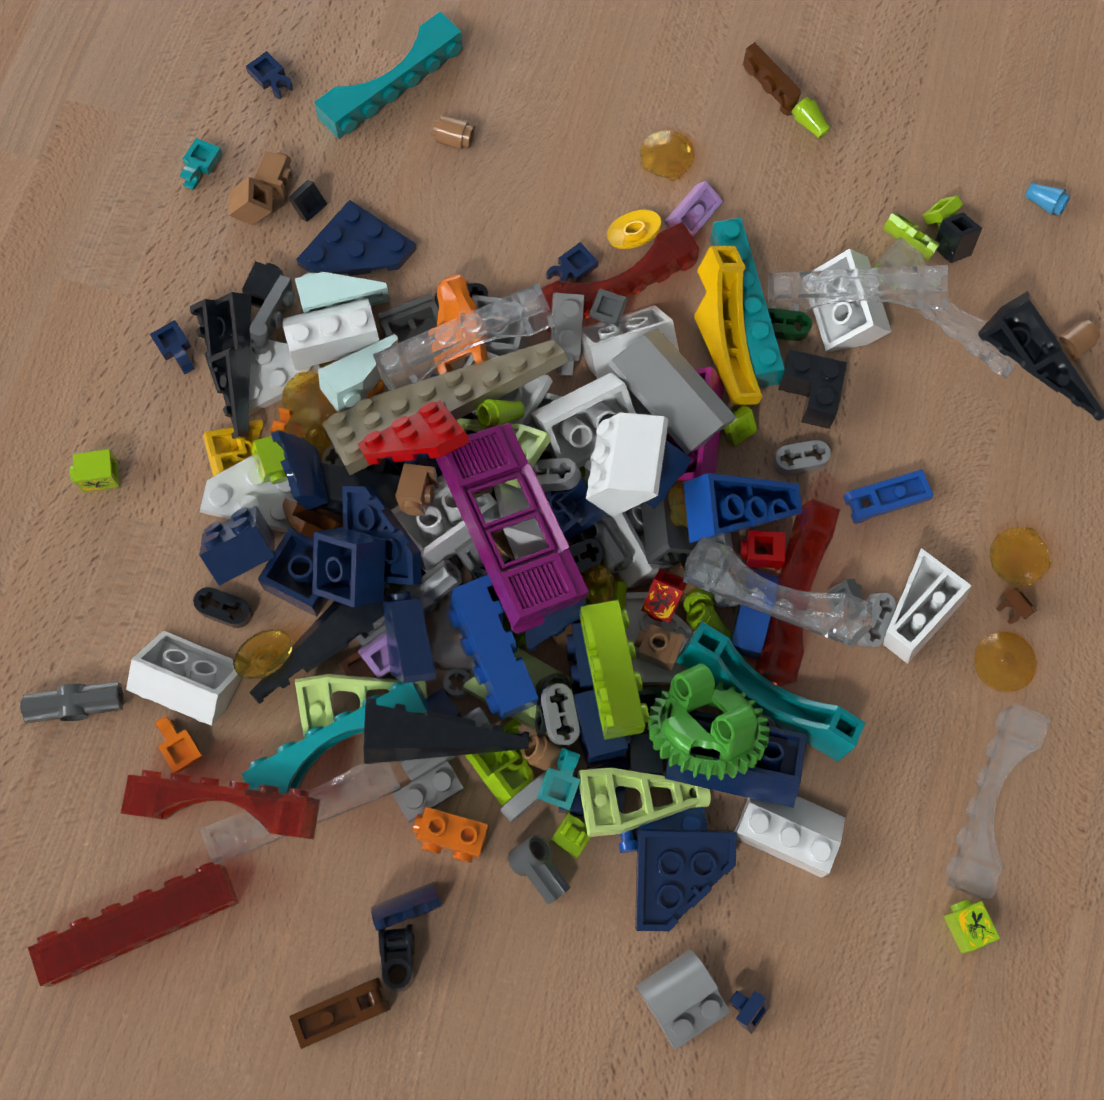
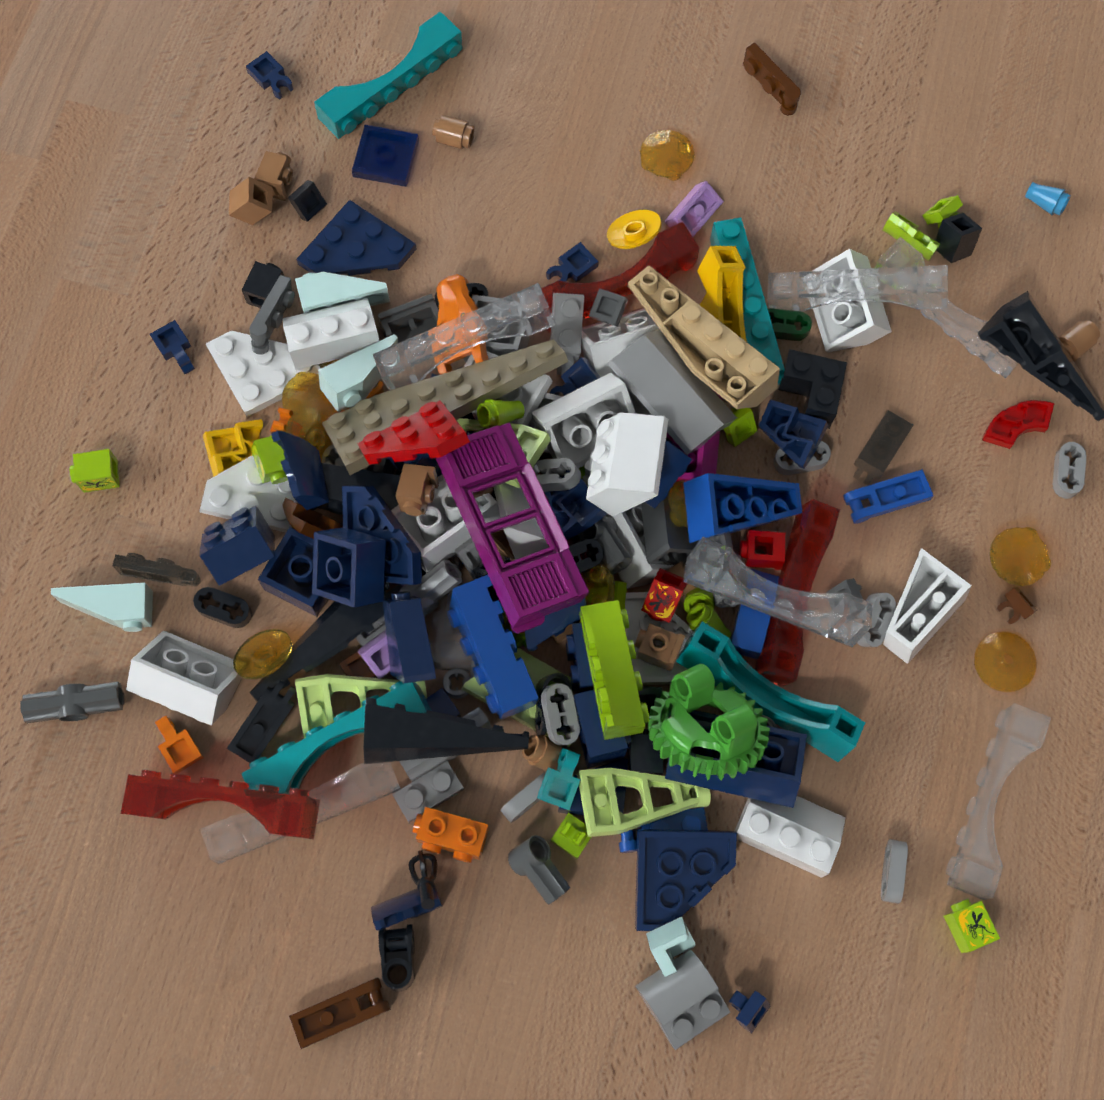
(121, 605): none -> light aqua slope
(132, 925): clear red brick -> none
(160, 570): none -> clear smoke hinge
(198, 159): teal plate -> none
(227, 336): black wedge -> none
(262, 723): none -> black hinge
(385, 155): none -> clear blue tile
(425, 884): none -> black piece
(503, 771): lime slope -> none
(576, 377): none -> dark blue plate
(669, 942): none -> light aqua panel
(705, 343): none -> tan wedge
(792, 431): none -> dark blue slope
(810, 116): lime cone -> none
(882, 447): none -> clear smoke hinge
(894, 871): none -> light grey beam
(1017, 420): none -> red tile
(1075, 470): none -> light grey beam

